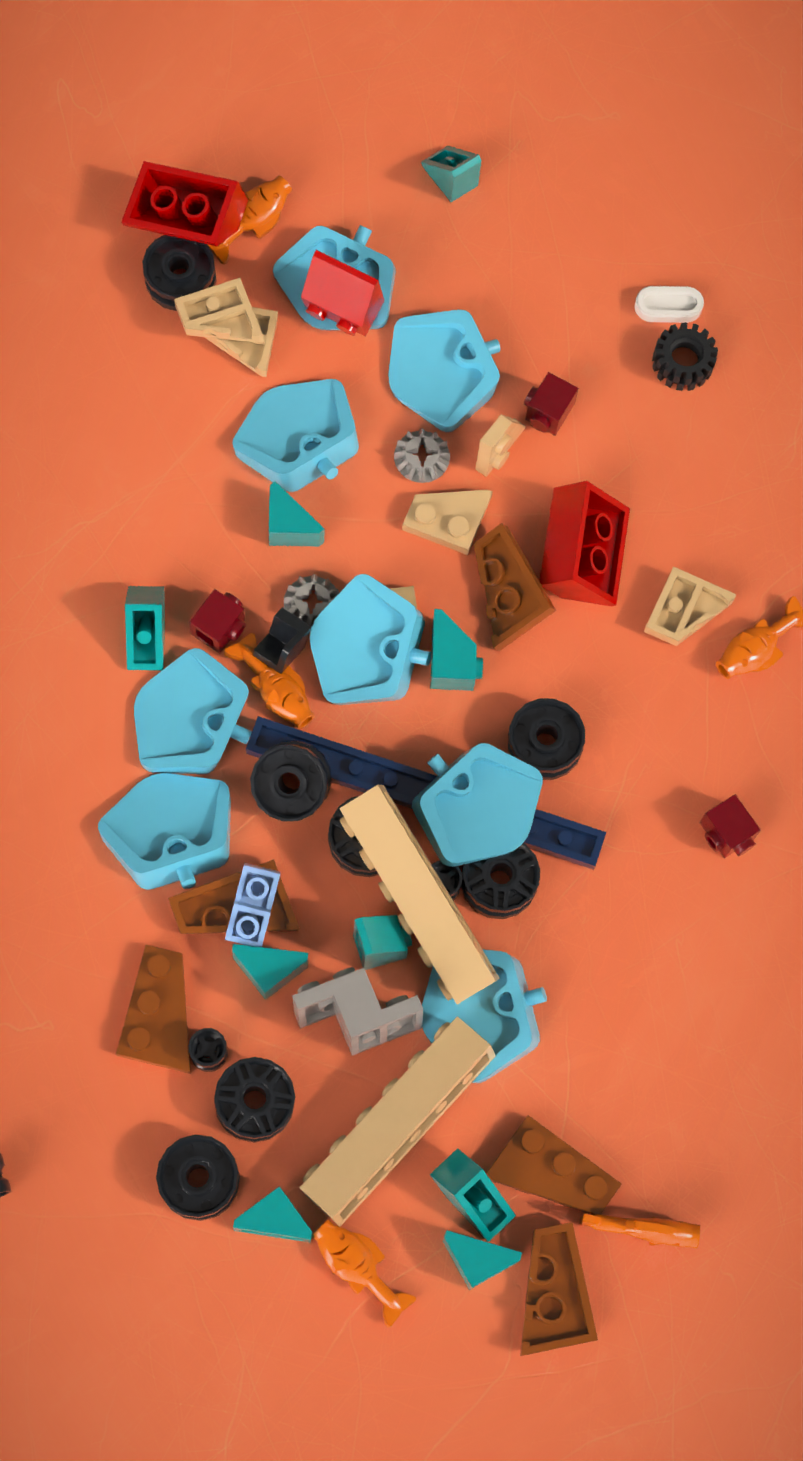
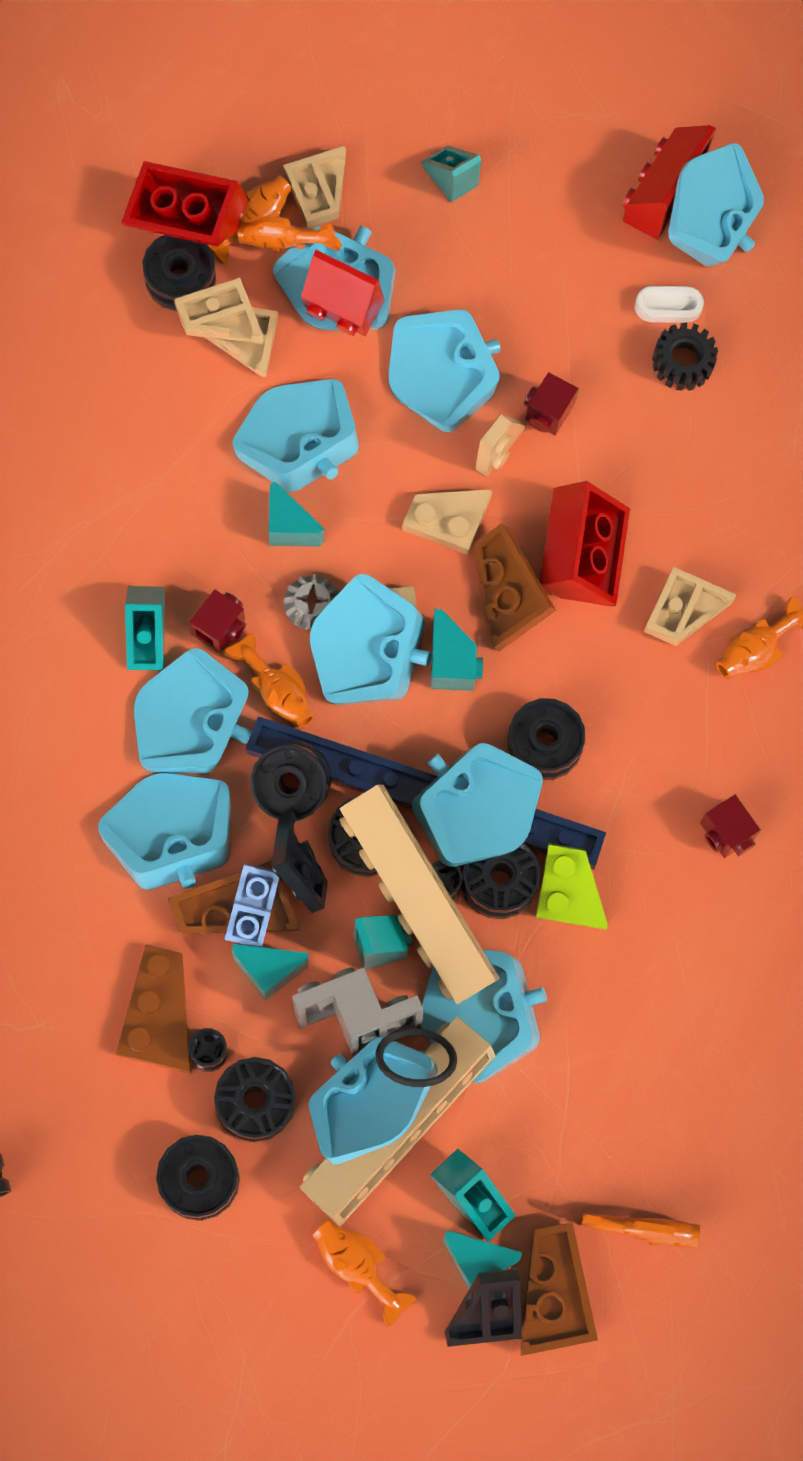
(274, 1218): teal slope -> none
(278, 234): none -> orange animal
(284, 641): black panel -> none
(297, 865): none -> black wing
(317, 185): none -> tan wing
(363, 1107): none -> medium azure animal
(410, 465): light grey gear -> none
(416, 1082): none -> black tyre
(488, 1310): none -> black wing
(550, 1168): dark orange wing -> none
(569, 889): none -> lime wing
(652, 202): none -> red slope
(715, 205): none -> medium azure animal

